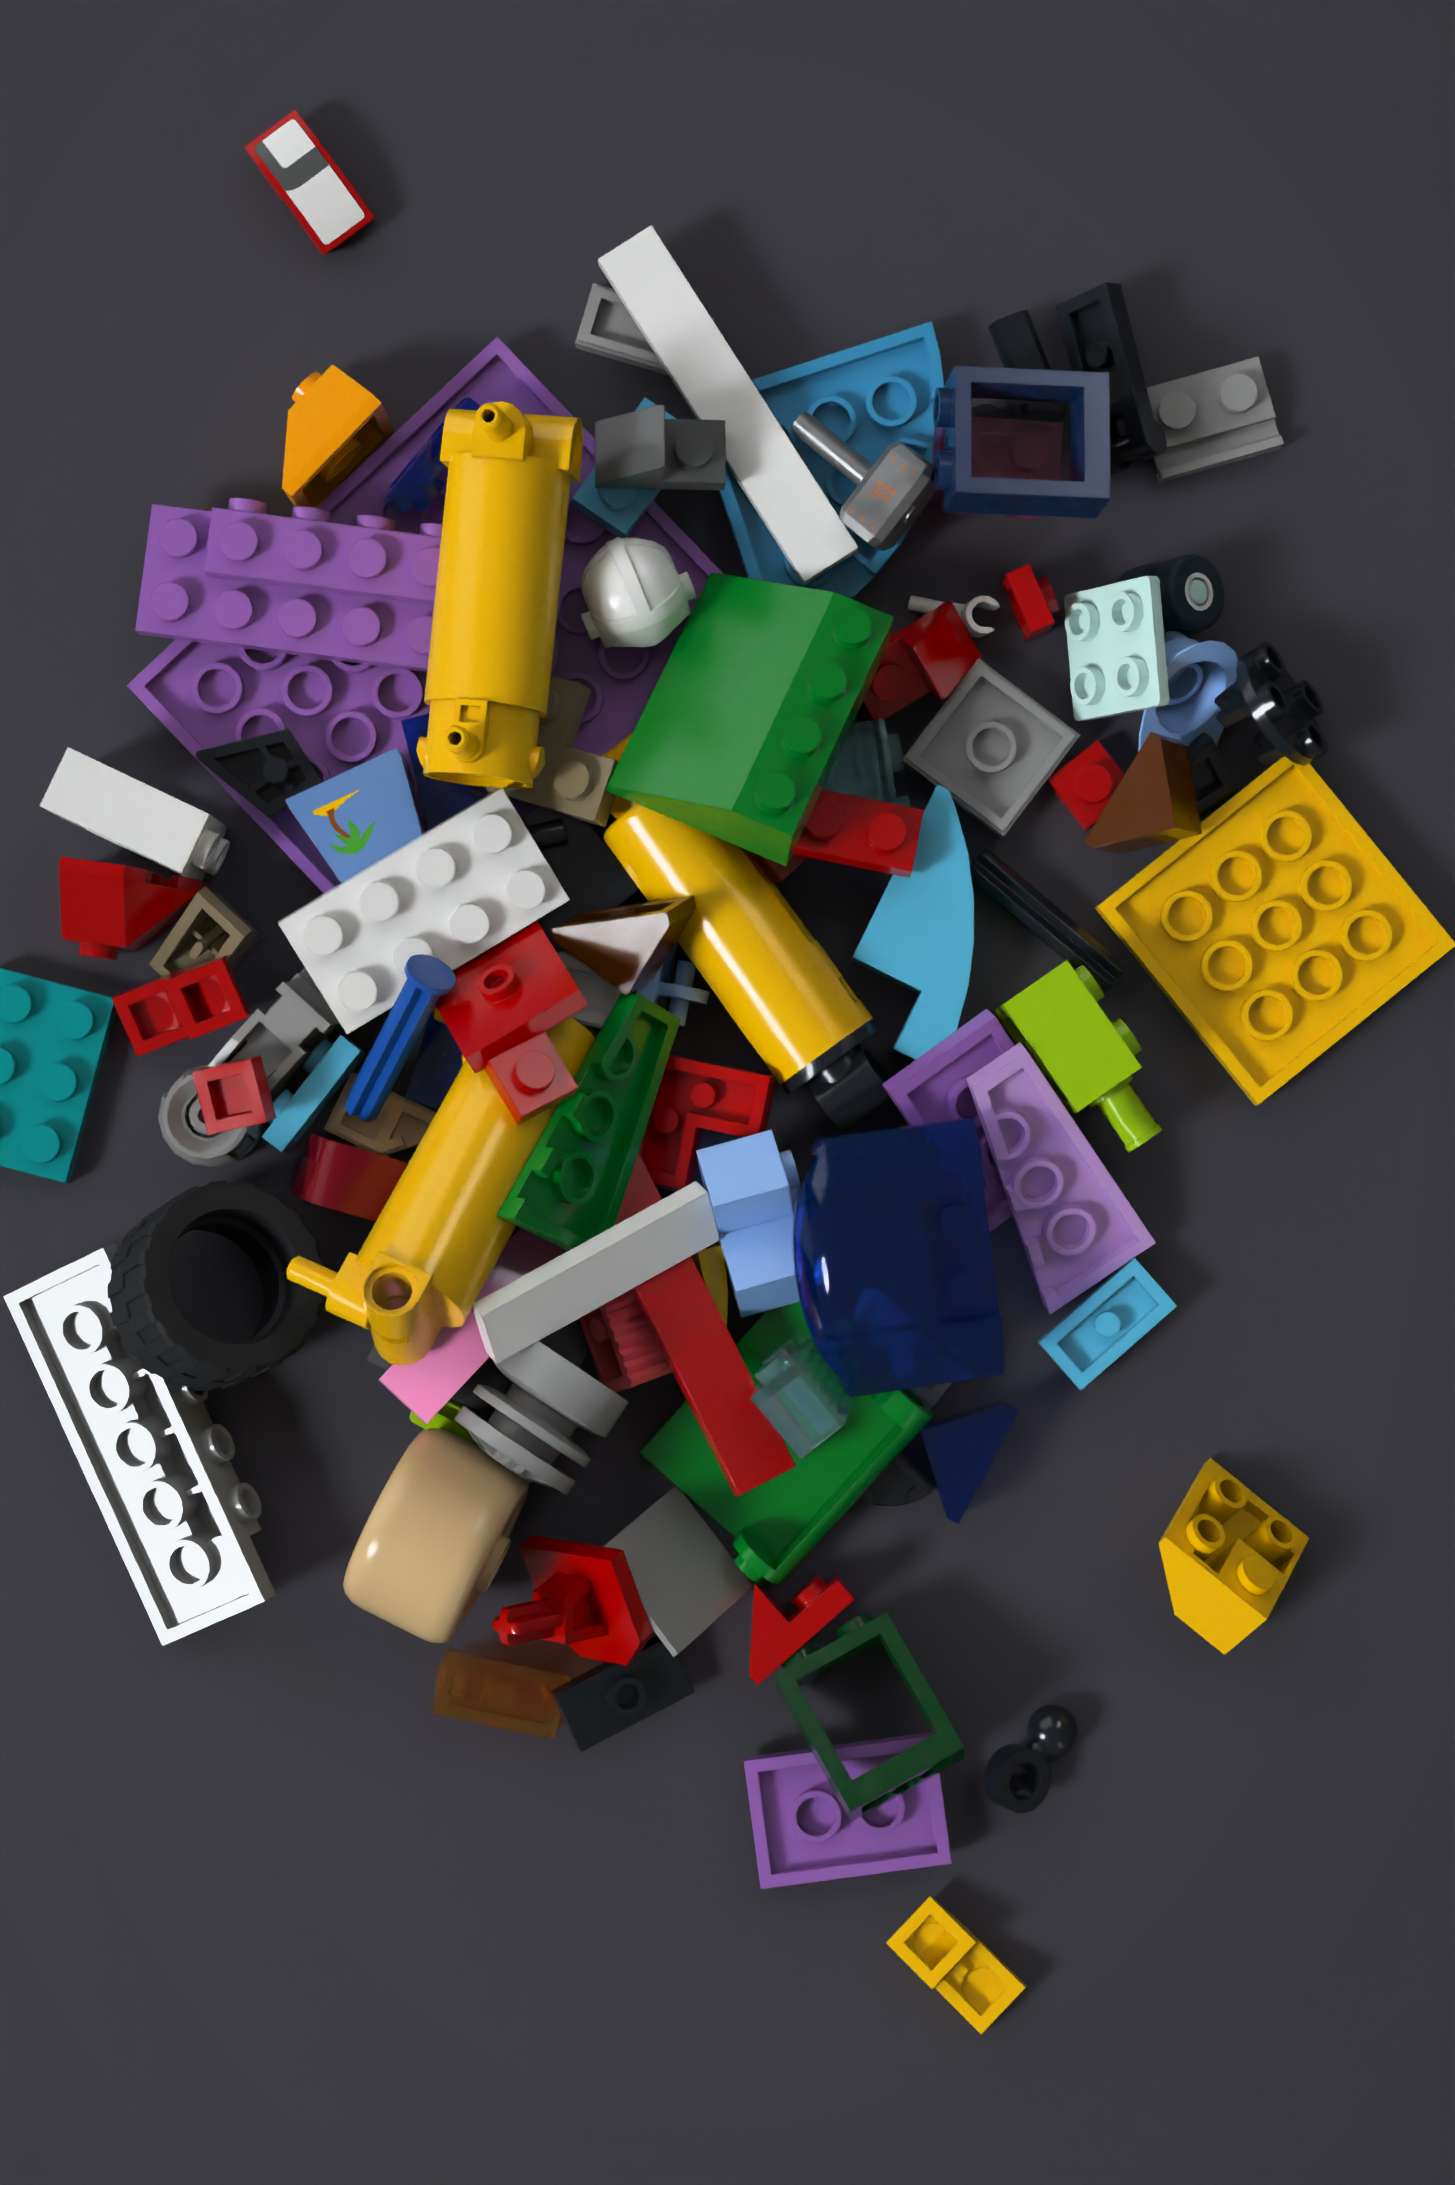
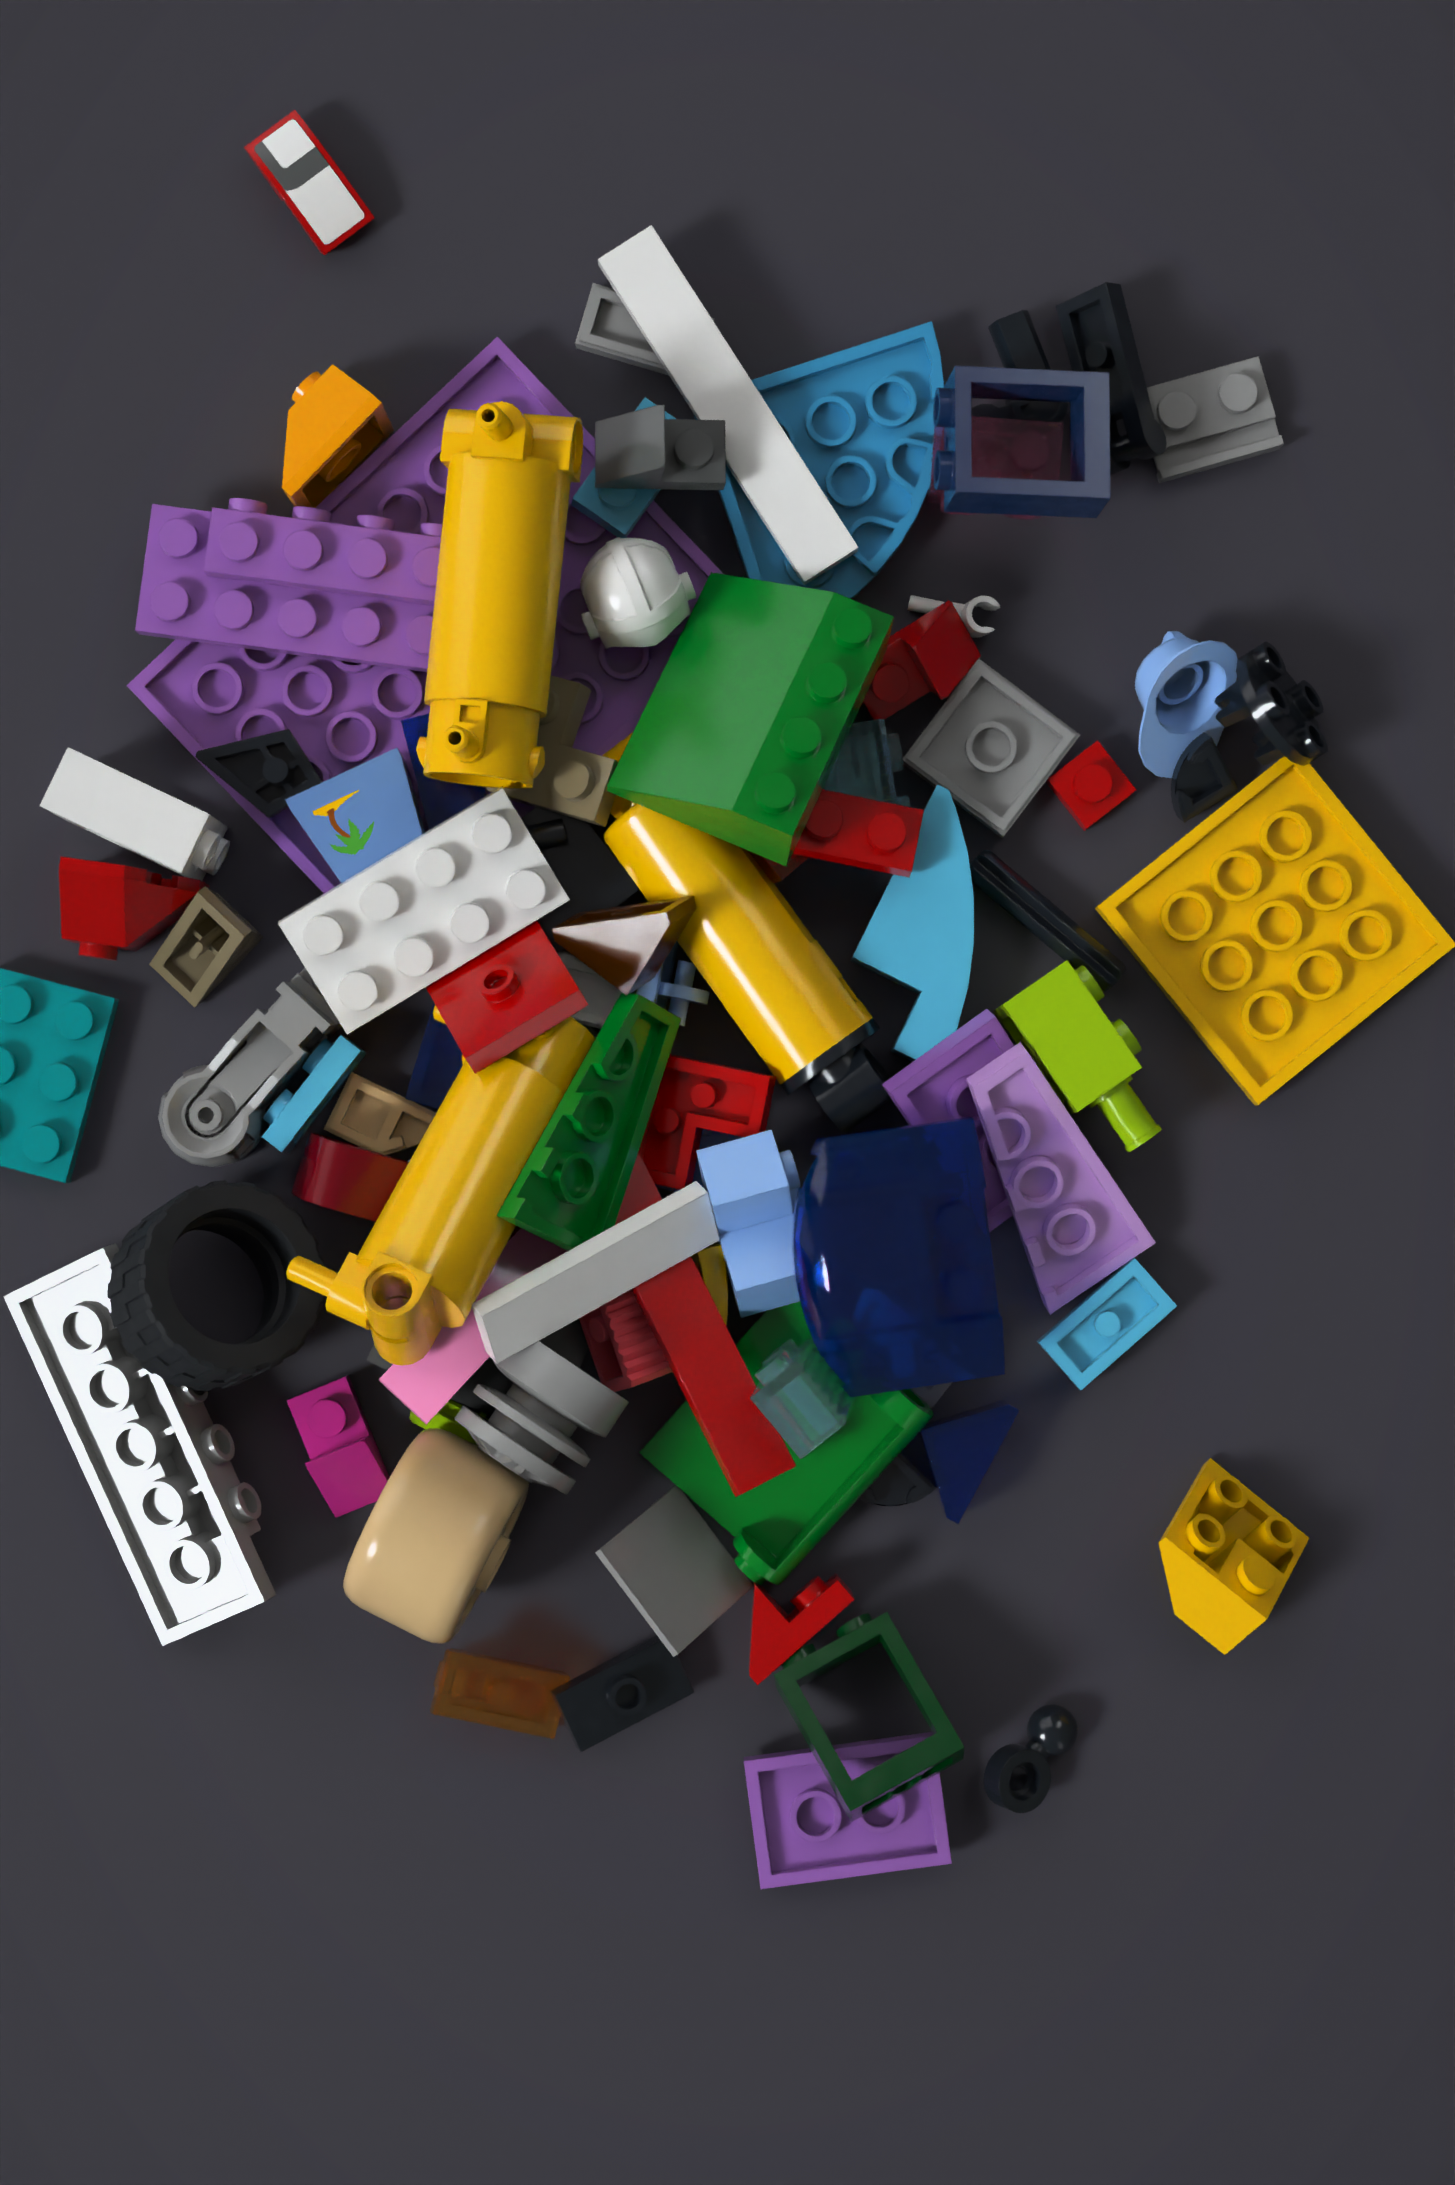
(180, 1005): red slope -> none
(234, 1095): red plate -> none
(339, 1446): none -> dark pink slope
(418, 480): clear blue plate -> none
(424, 984): blue axle -> none
(531, 1078): red plate -> none
(579, 1600): red piece -> none
(886, 494): flat silver piece -> none
(956, 1964): yellow slope -> none
(1030, 601): red plate -> none
(1121, 629): light aqua plate -> none
(1151, 802): reddish brown slope -> none

